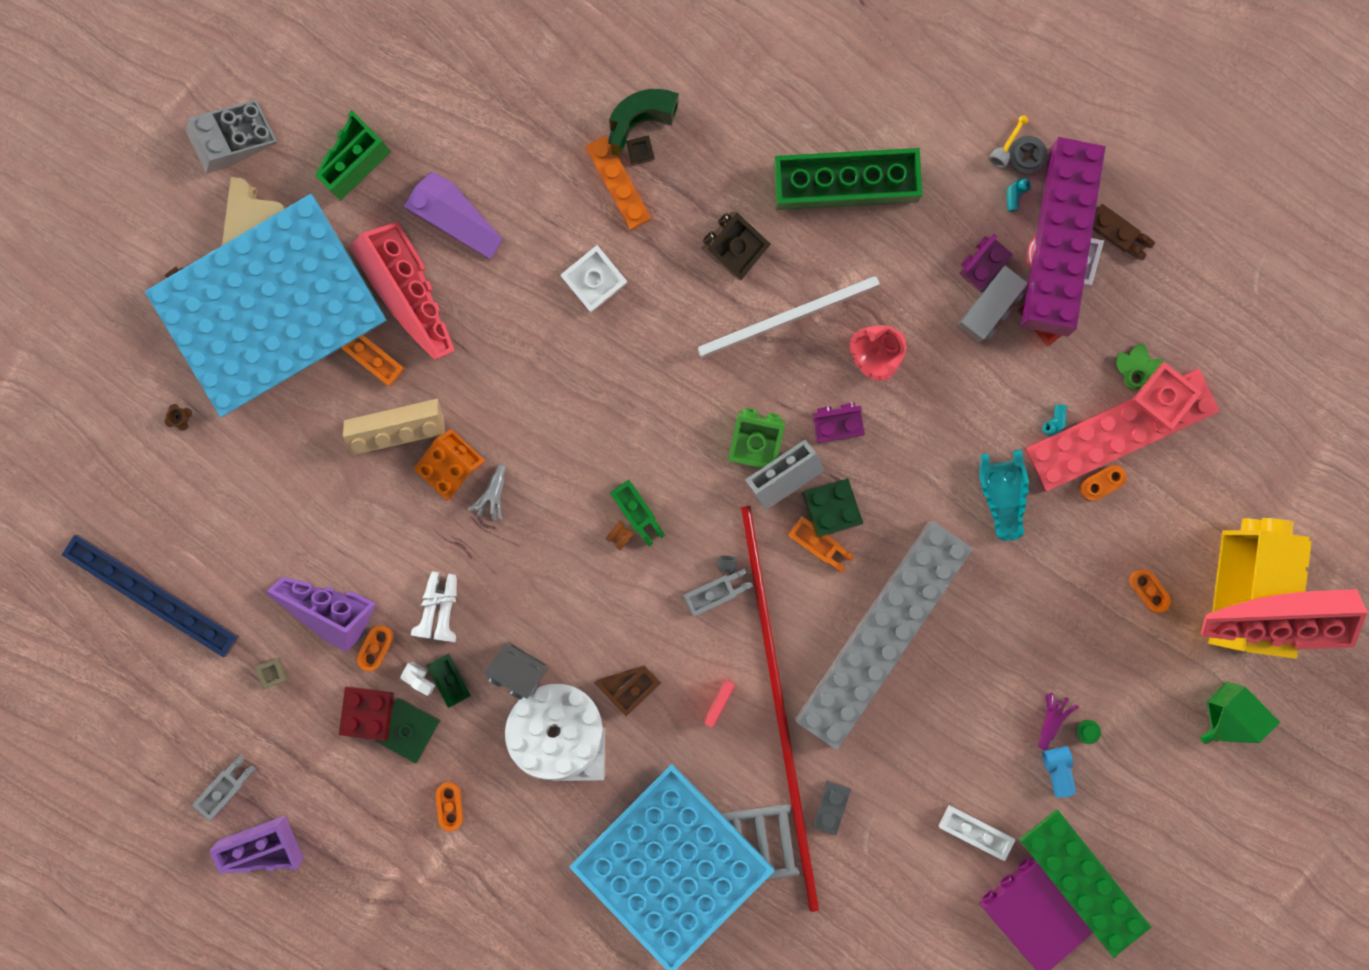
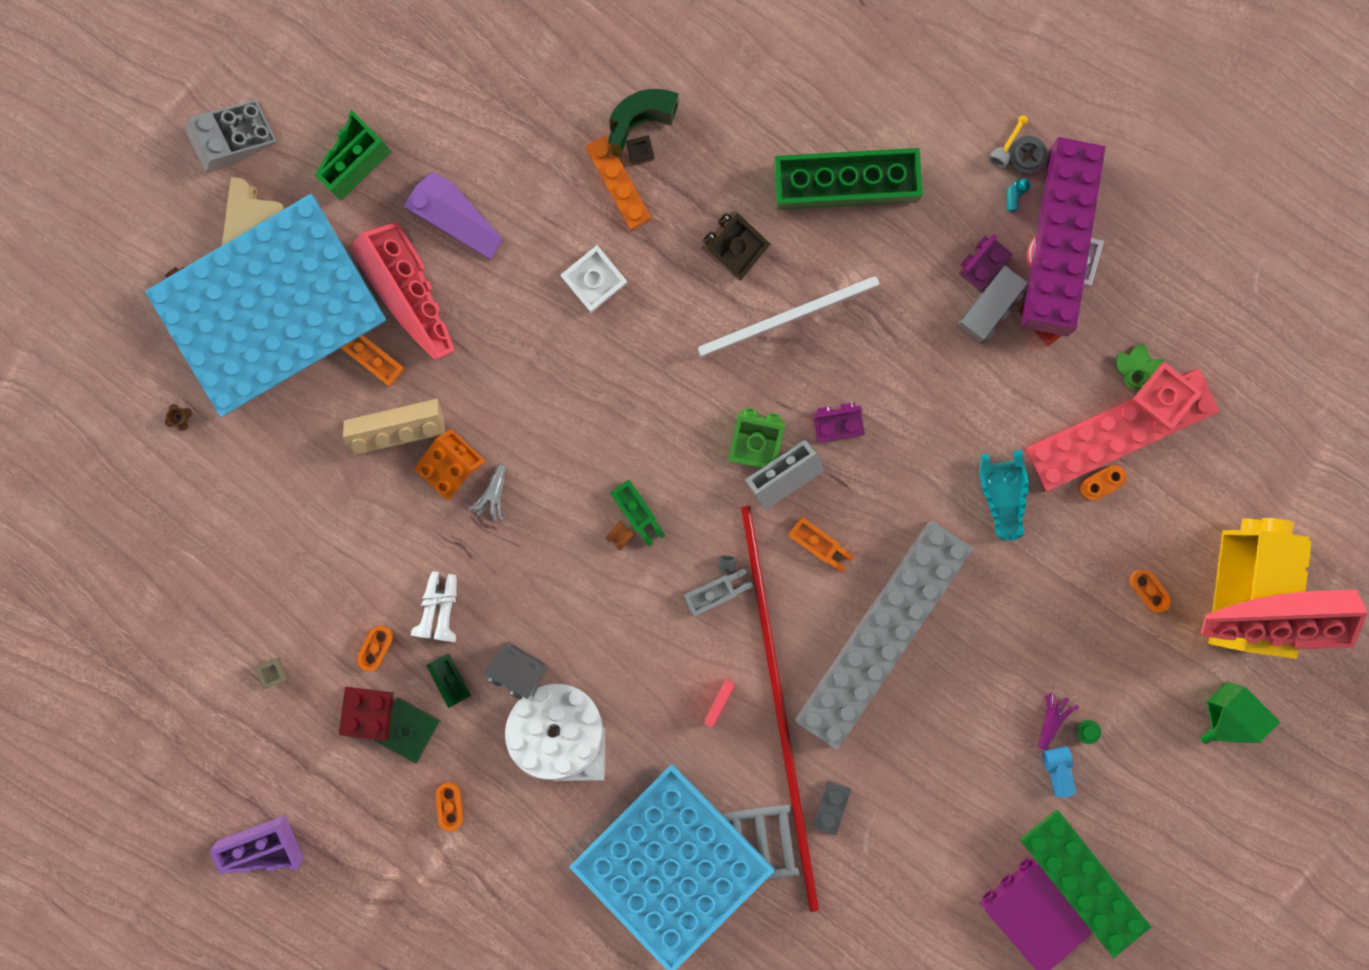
(150, 595): dark blue plate -> none
(222, 790): light grey hinge -> none
(330, 614): medium lavender wedge -> none
(415, 676): white piece -> none
(628, 687): reddish brown wing -> none
(832, 508): dark green plate -> none
(878, 351): coral hair -> none
(976, 832): white plate -> none
(1057, 423): teal arm -> none
(1120, 232): reddish brown hinge -> none

